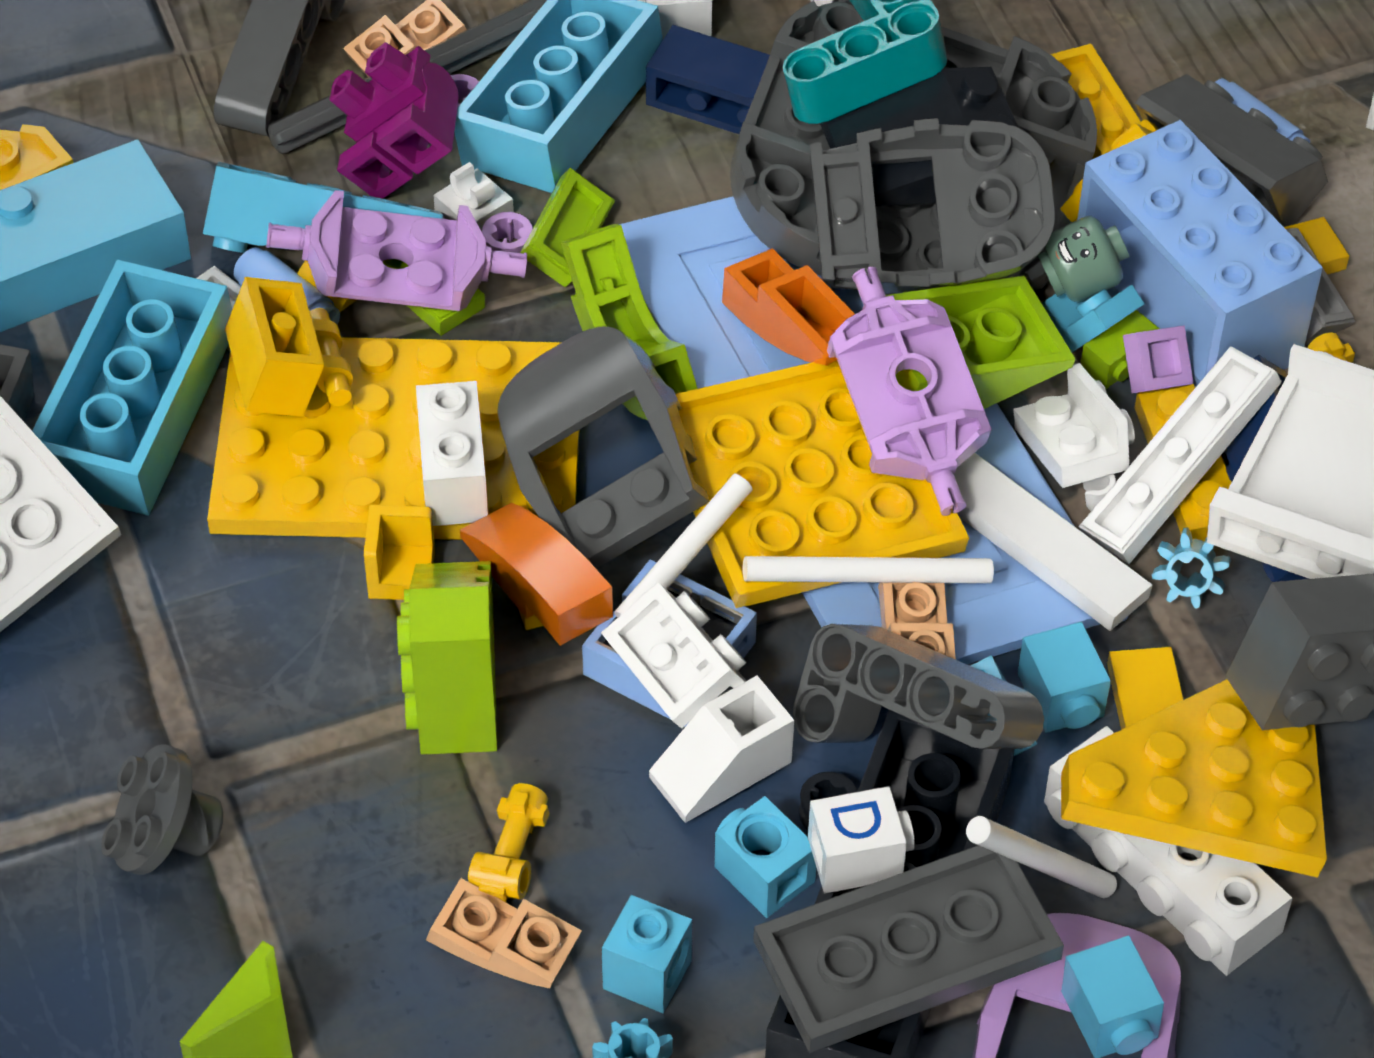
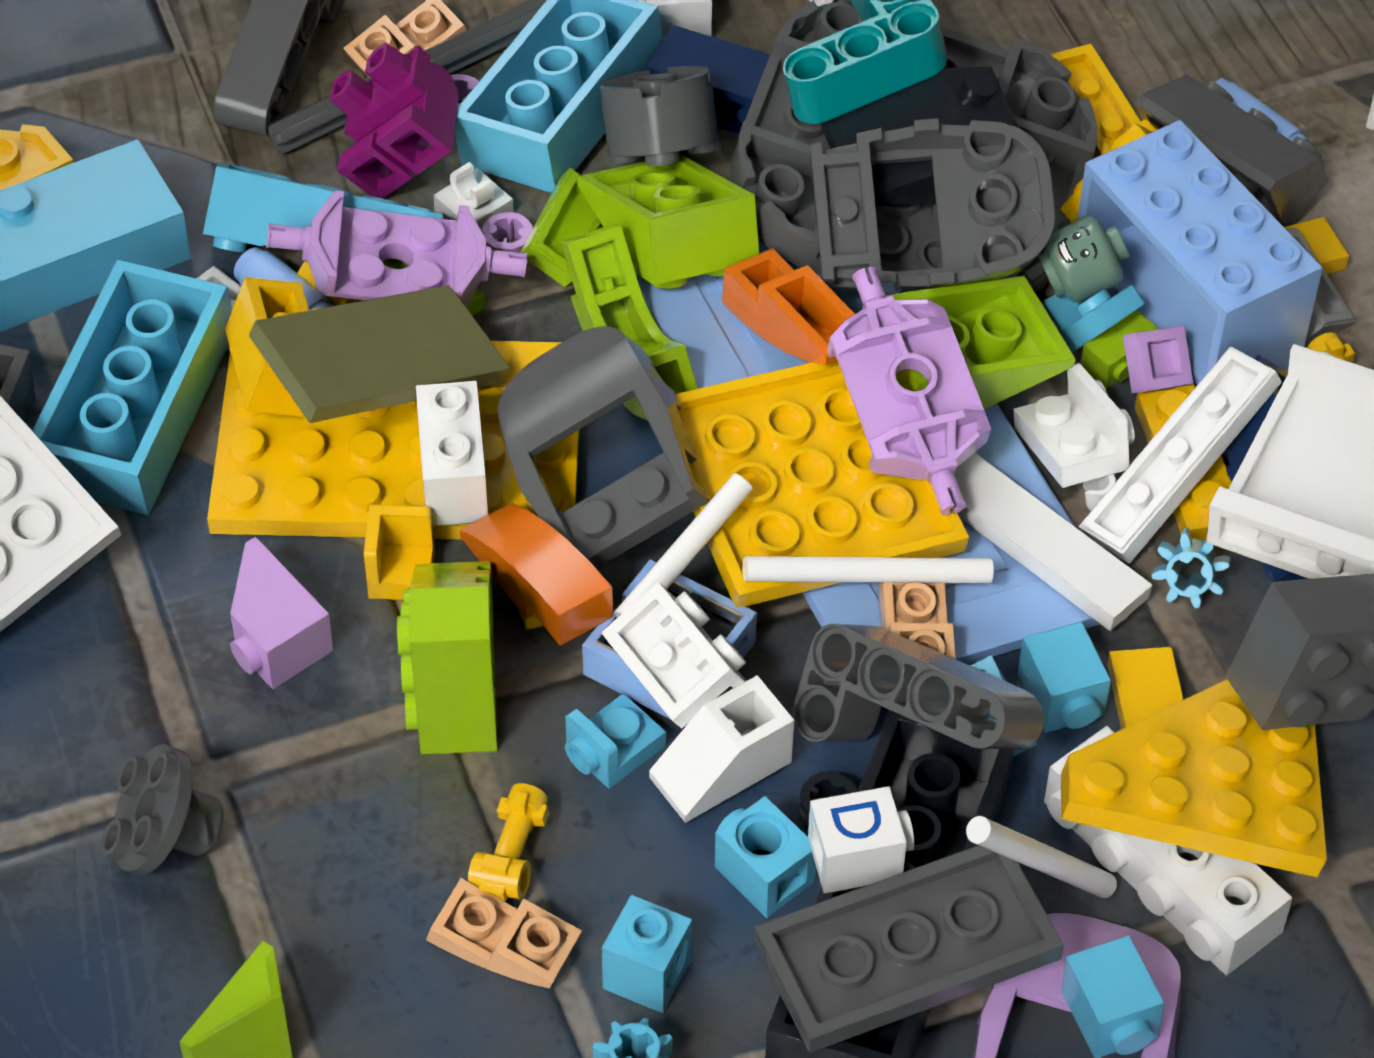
(275, 619): none -> lavender slope
(376, 351): none -> olive tile
(612, 740): none -> medium azure bracket
(659, 115): none -> dark grey brick
(675, 218): none -> lime slope

